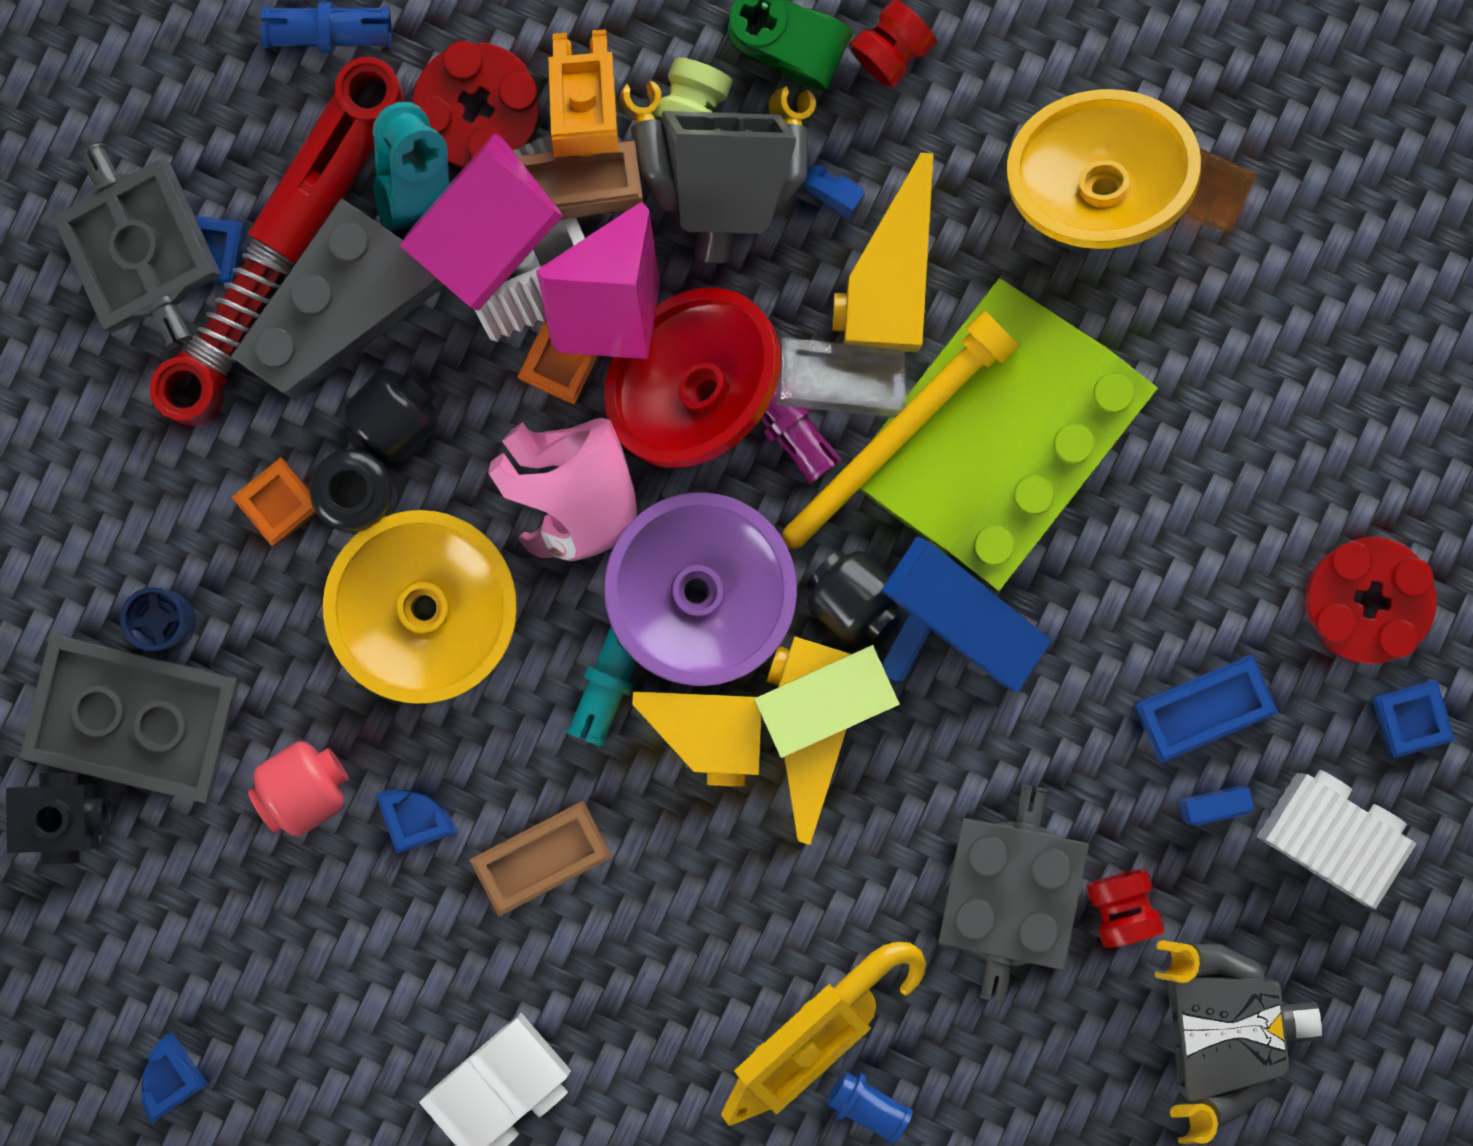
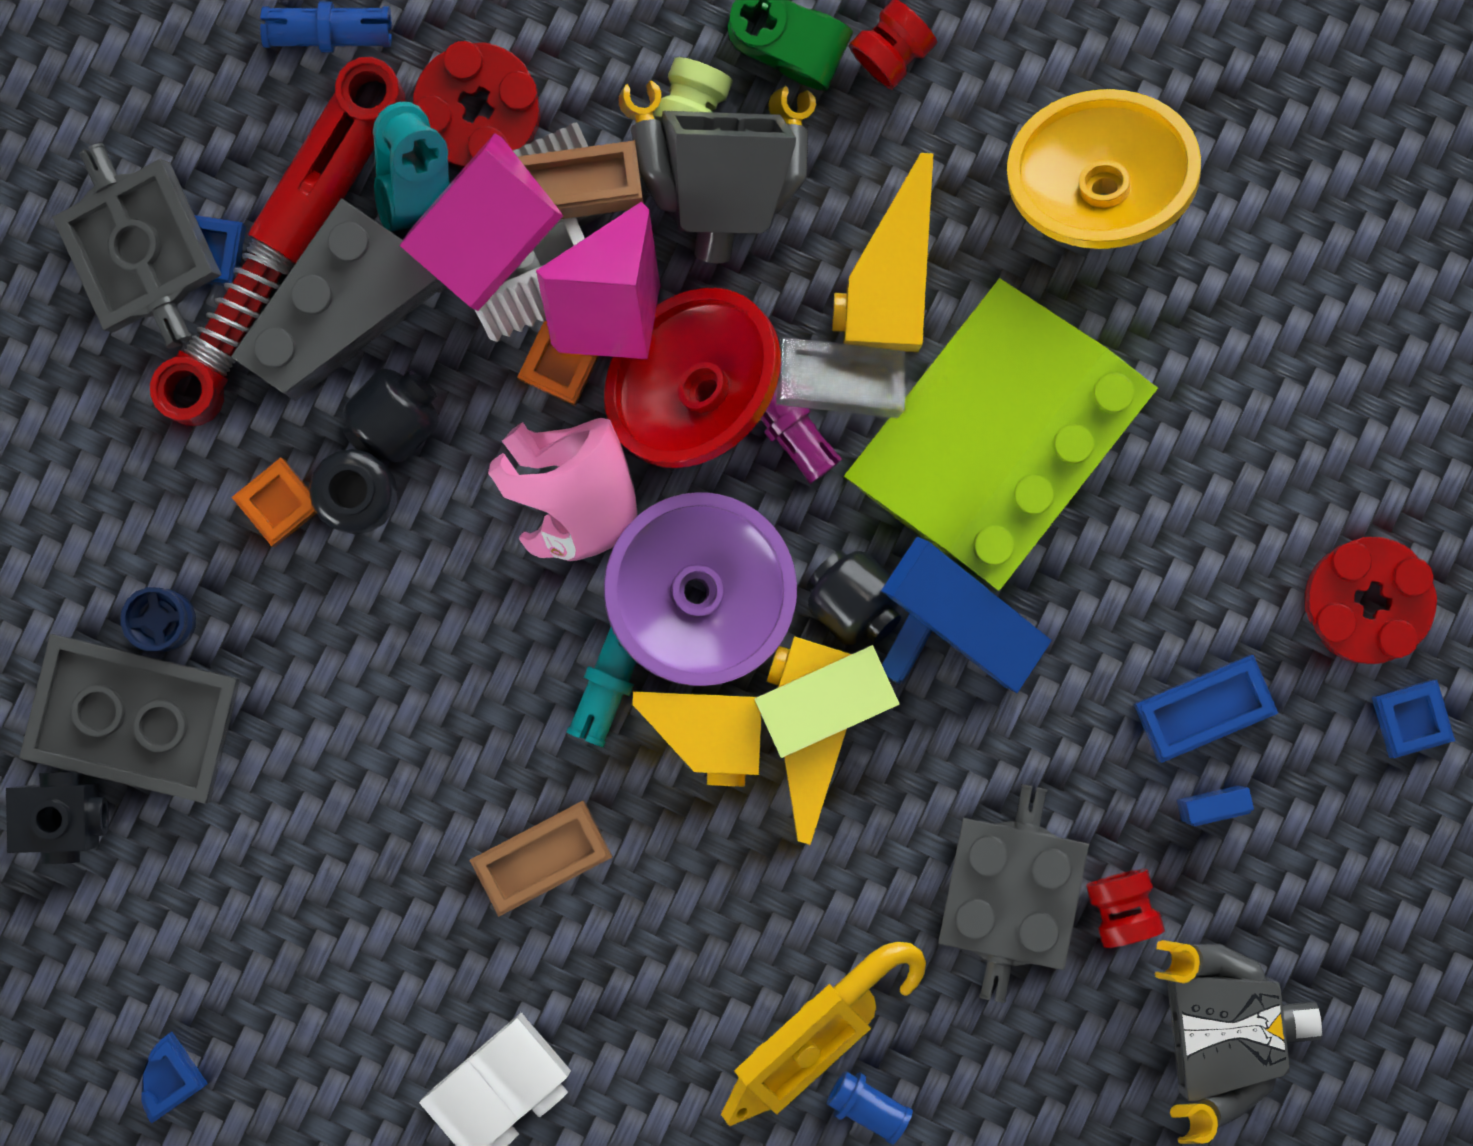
(298, 788): coral head -> none
(374, 596): yellow dish -> none
(414, 818): blue tile -> none
(582, 98): light orange hinge -> none
(838, 193): blue tile -> none
(984, 346): yellow piece -> none
(1220, 192): clear orange tile -> none
(1338, 839): white brick -> none

